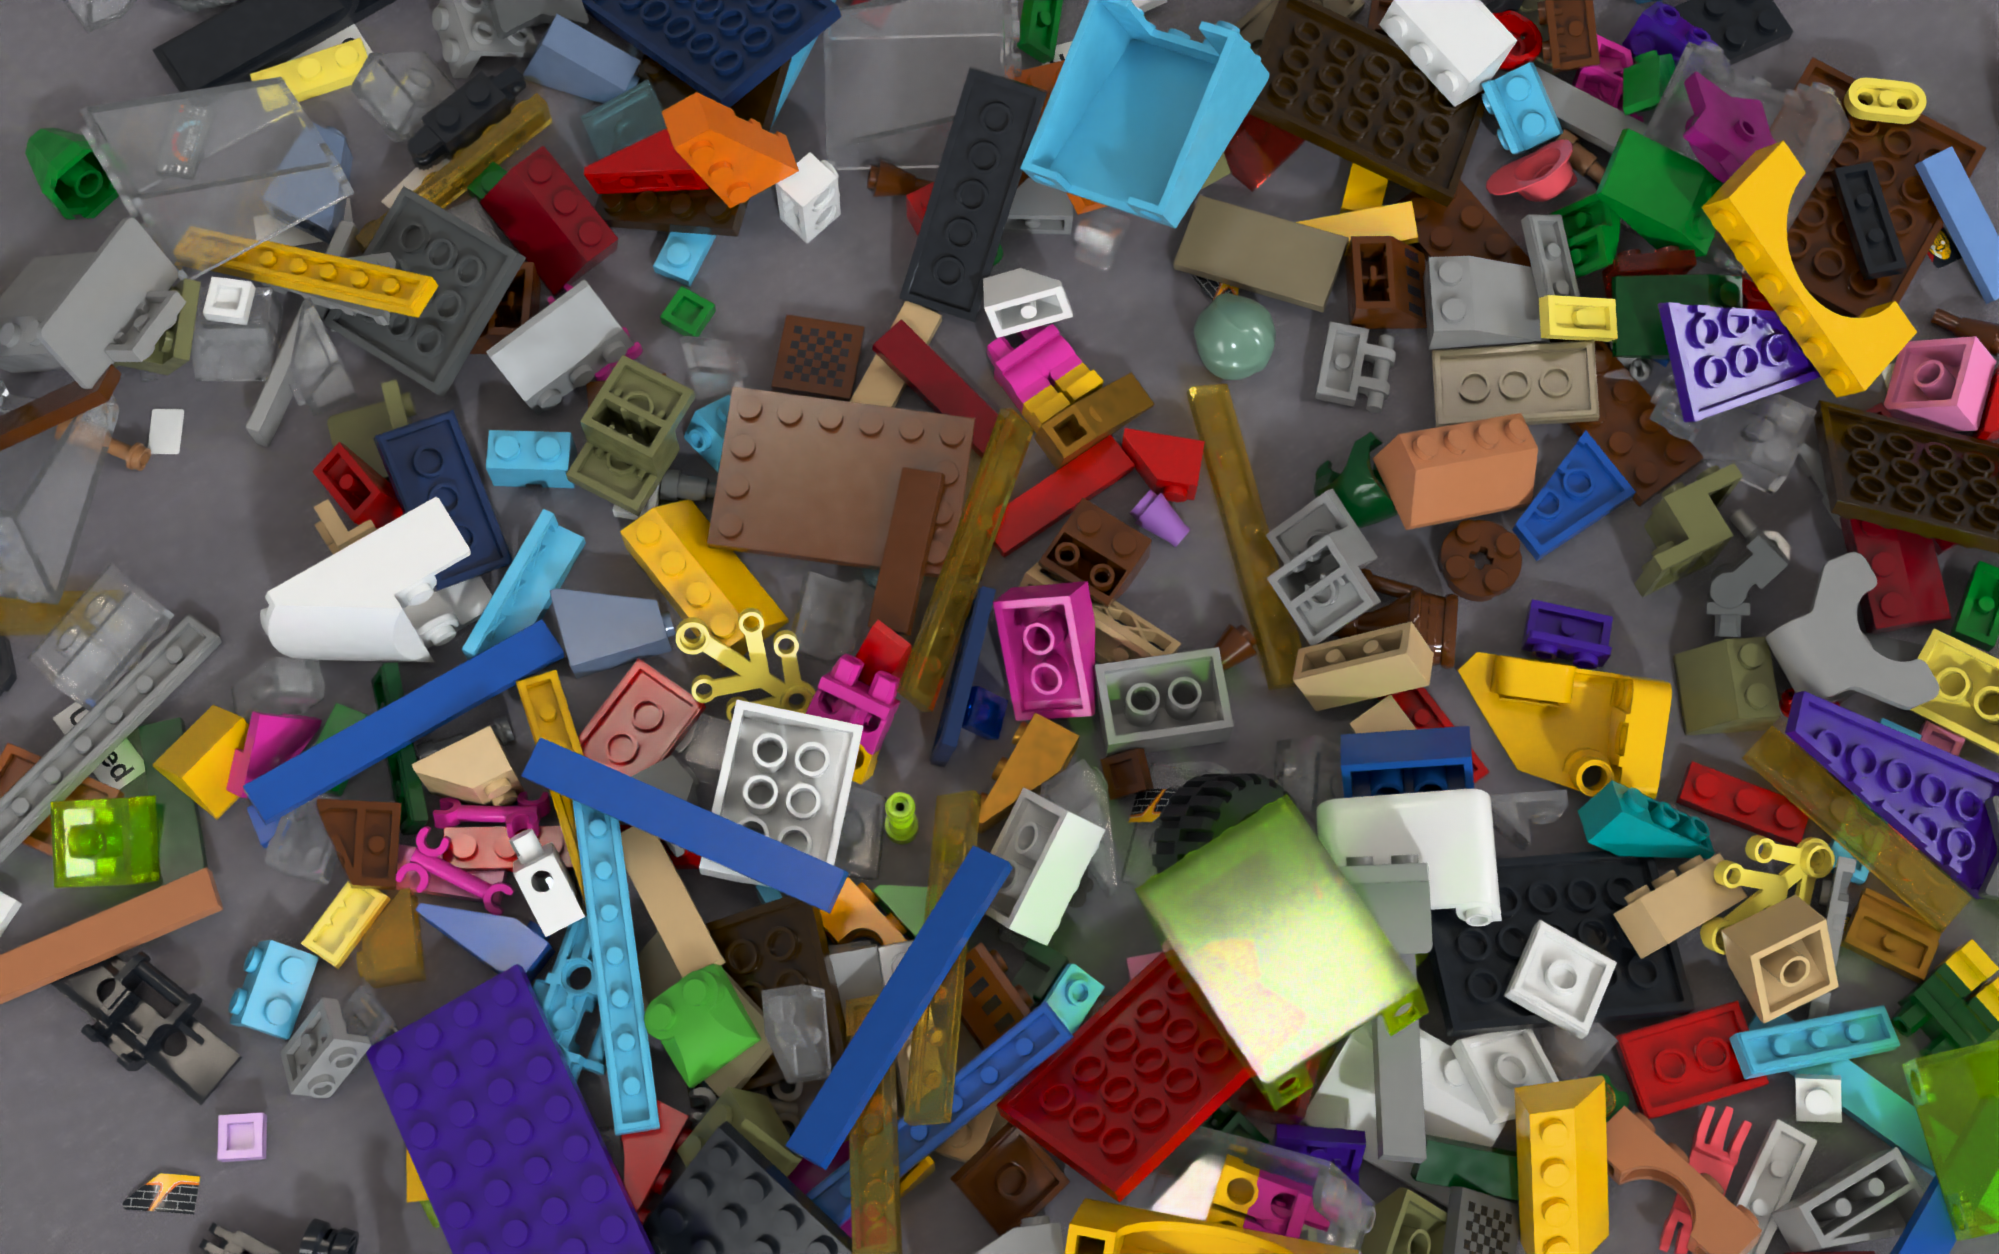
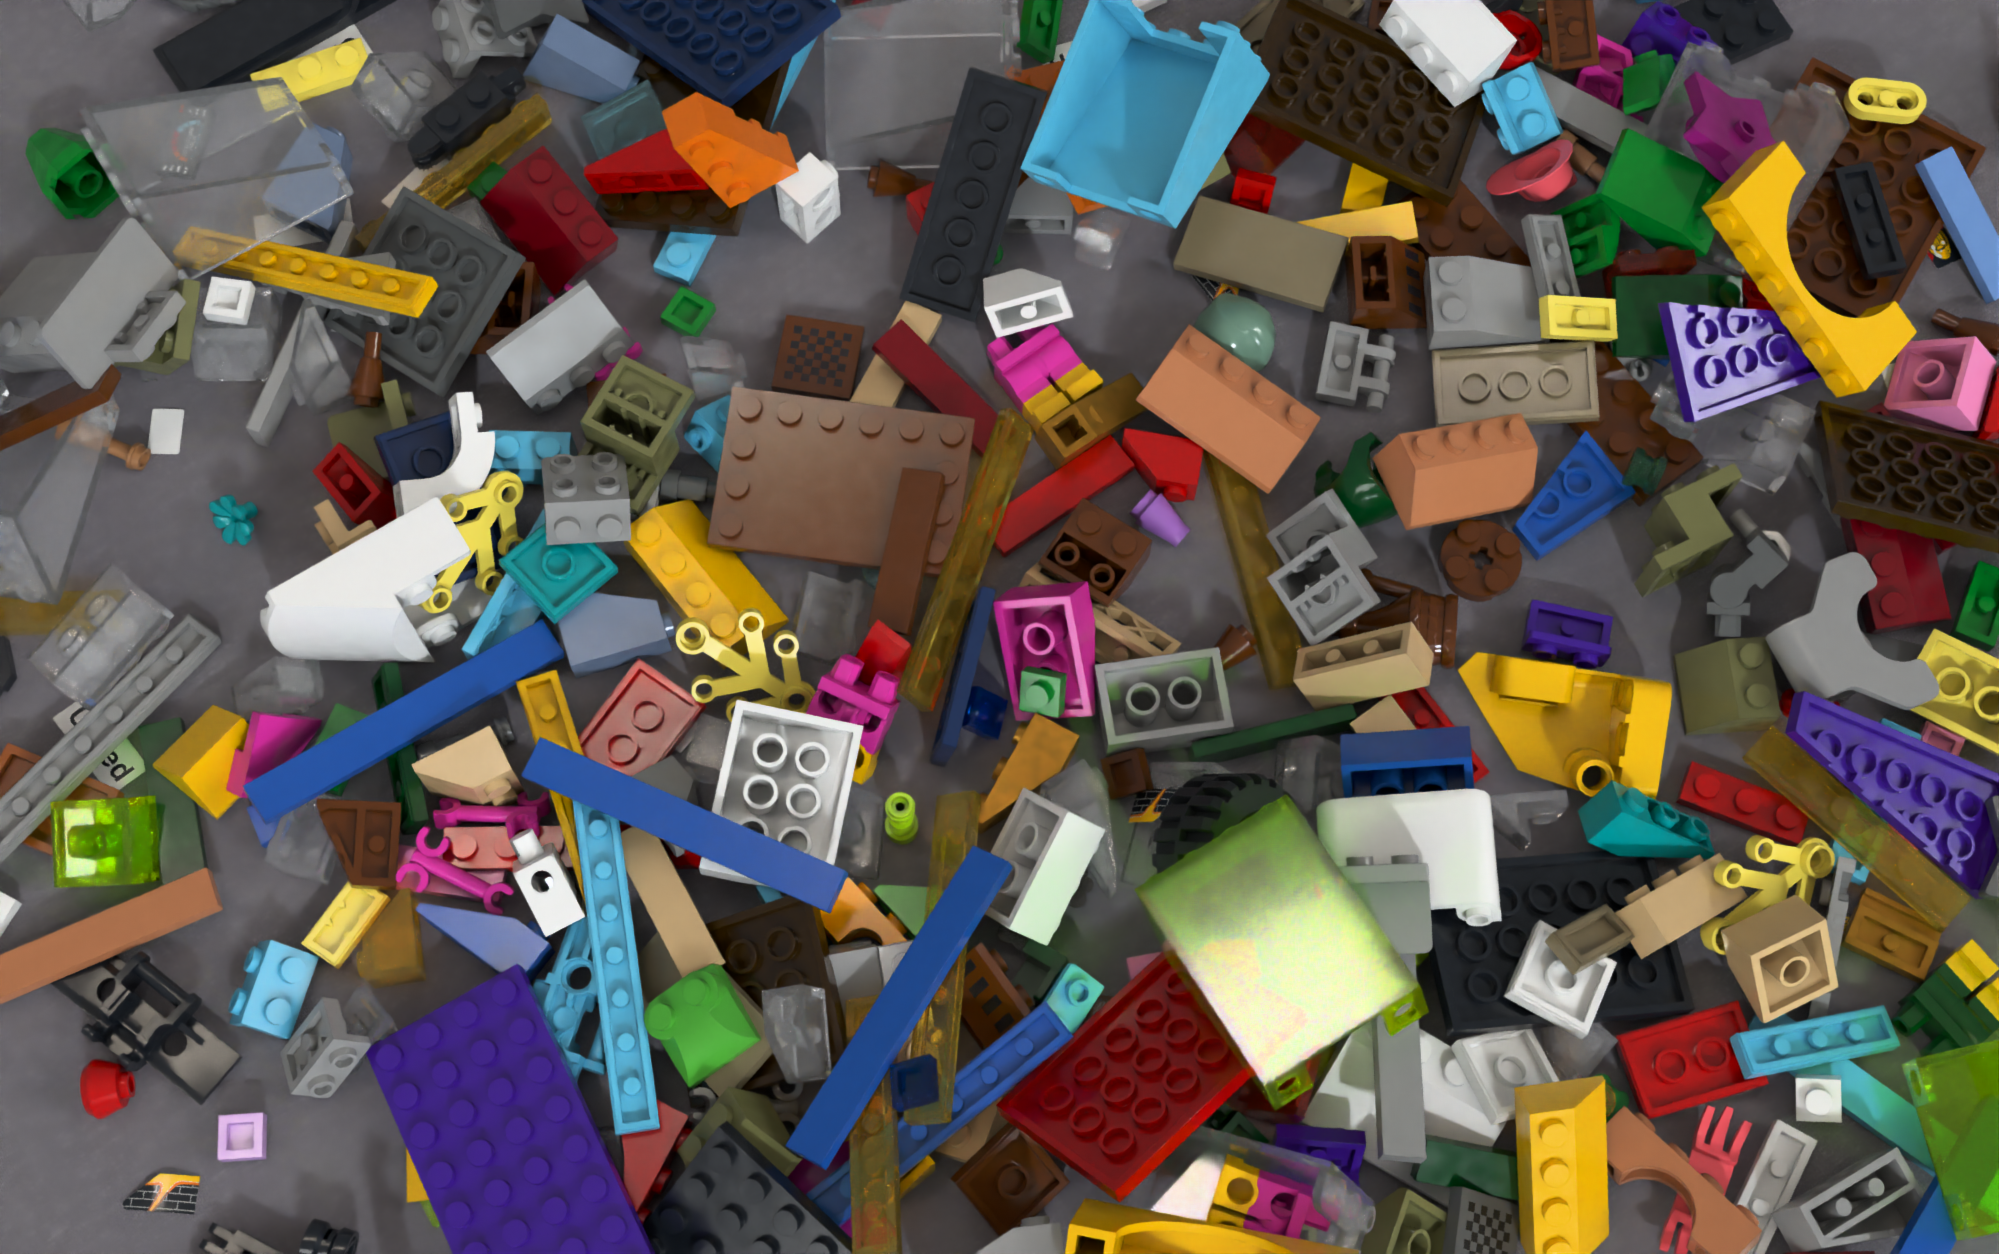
(105, 1087): none -> red cone
(233, 518): none -> teal plant
(369, 374): none -> reddish brown cone
(468, 466): none -> white arch
(478, 534): none -> light yellow plant
(558, 574): none -> teal tile
(586, 498): none -> light grey bracket
(914, 1083): none -> clear blue tile
(1042, 691): none -> green plate
(1228, 409): none -> nougat slope
(1253, 190): none -> red plate
(1265, 736): none -> dark green tile
(1589, 939): none -> dark tan tile
(1644, 471): none -> clear green wheel

